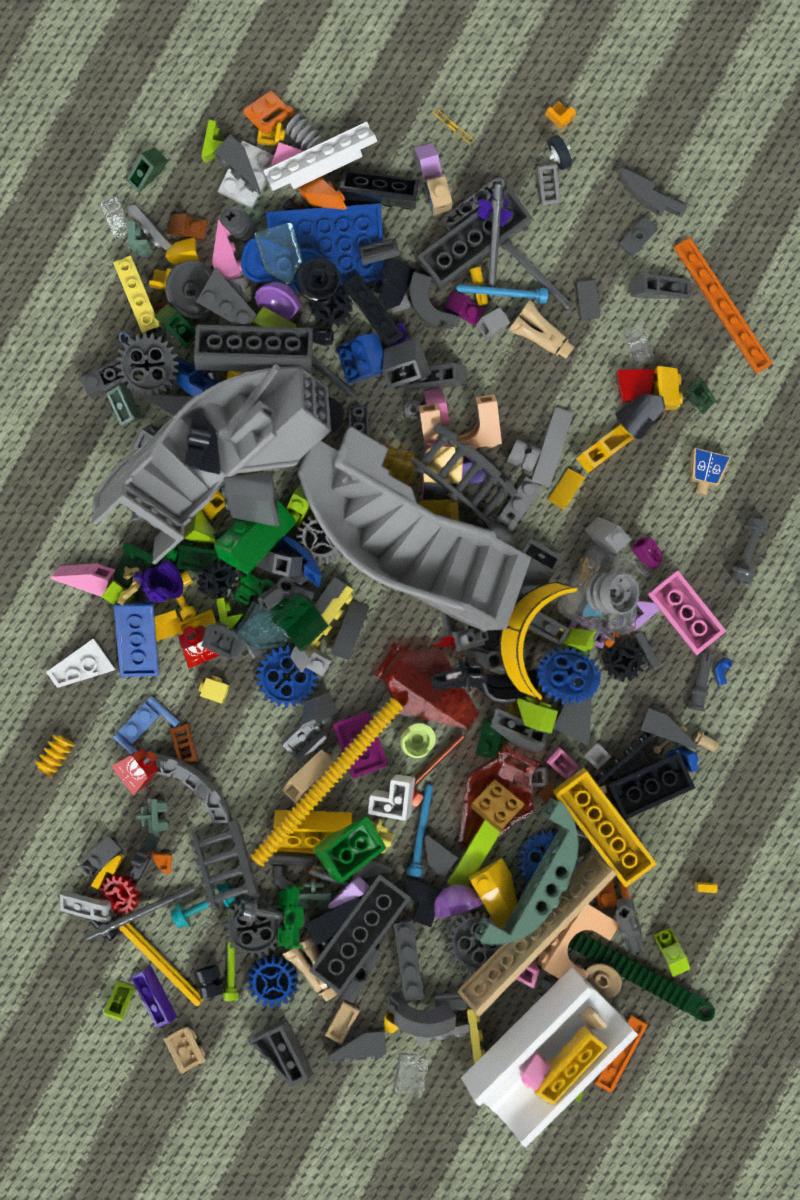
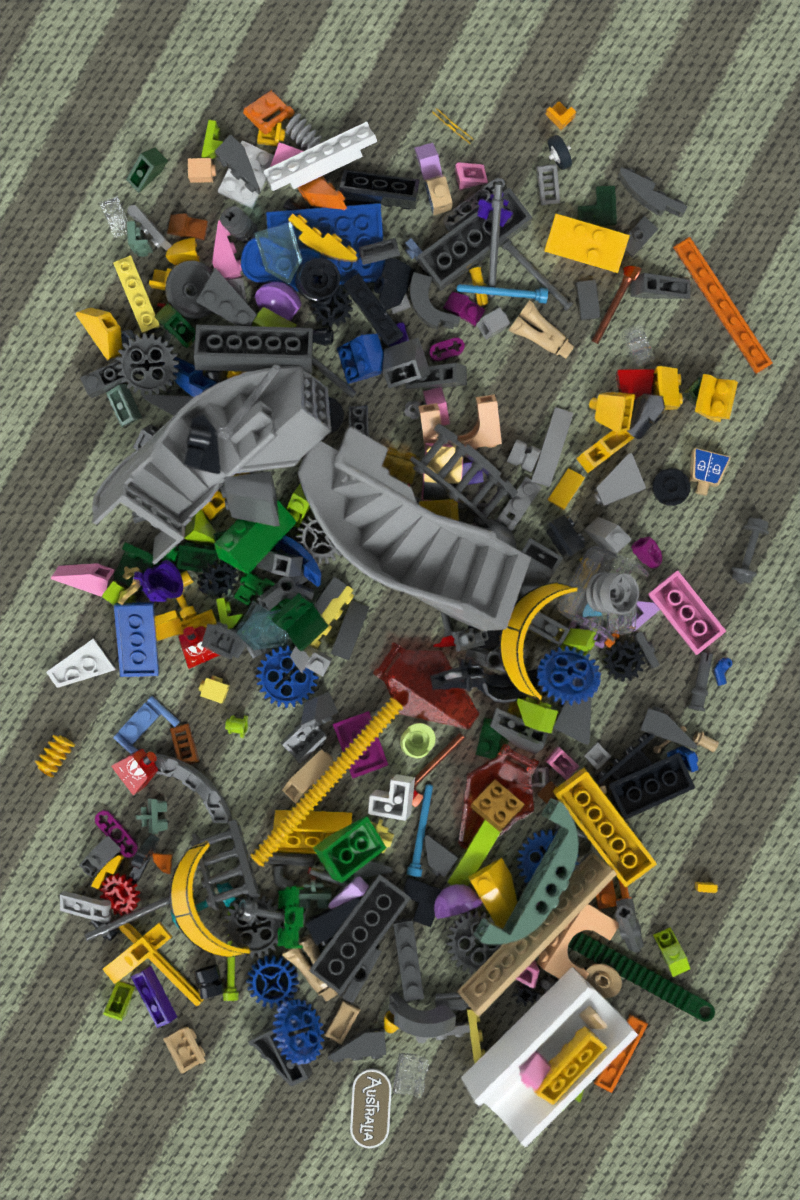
(103, 330): none -> yellow slope
(111, 819): none -> magenta beam
(137, 952): none -> yellow slope
(184, 909): none -> yellow windscreen
(201, 170): none -> light nougat brick
(237, 725): none -> lime brick
(303, 1046): none -> blue gear
(328, 246): none -> yellow slope
(370, 1108): none -> dark tan tile
(412, 249): none -> sand blue plate
(448, 353): none -> magenta beam
(470, 175): none -> bright pink slope
(528, 996): none -> black gear
(564, 536): none -> black slope
(586, 243): none -> yellow brick
(605, 209): none -> clear green plate
(613, 410): none -> yellow torso
(620, 483): none -> light grey slope
(630, 274): none -> copper piece
(665, 487): none -> black tile
(716, 398): none -> yellow bracket

